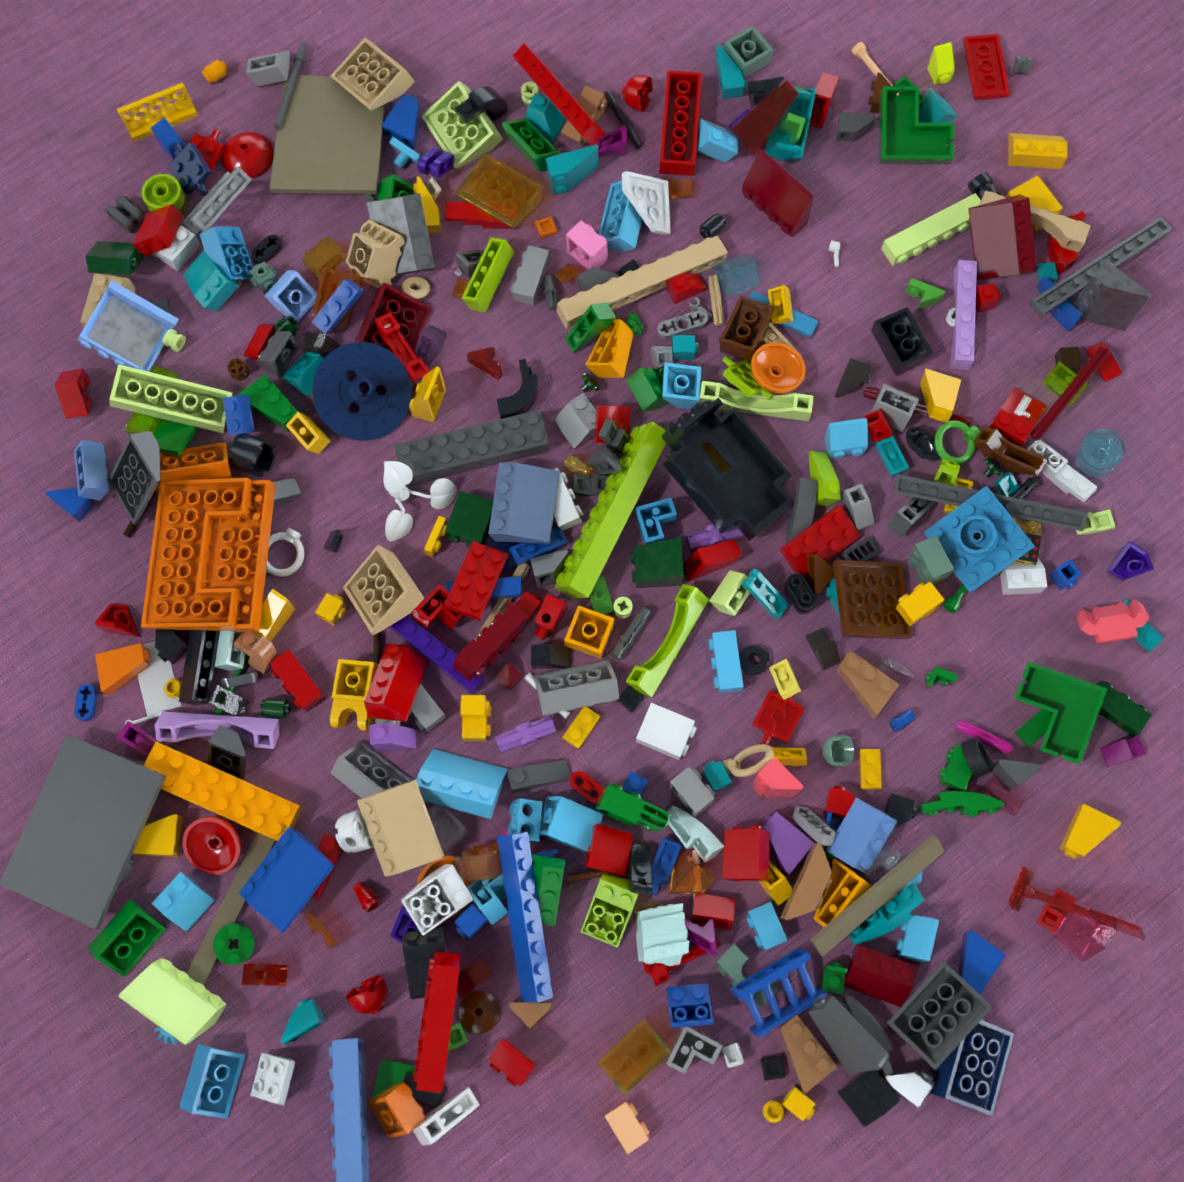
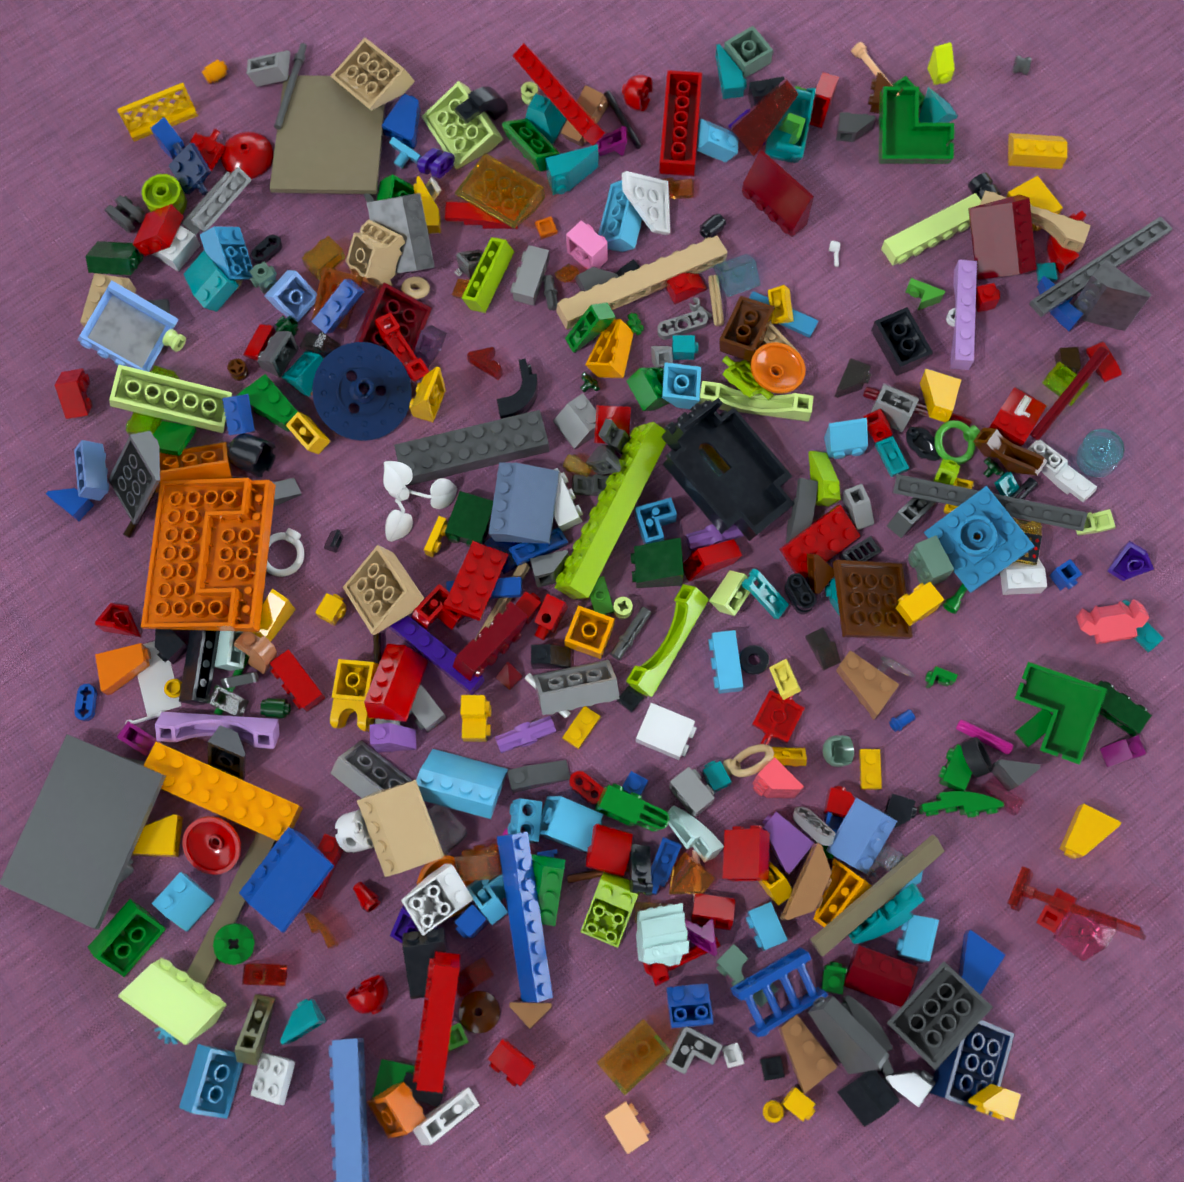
(254, 1030): none -> olive slope
(986, 67): red plate -> none
(996, 1100): none -> yellow slope

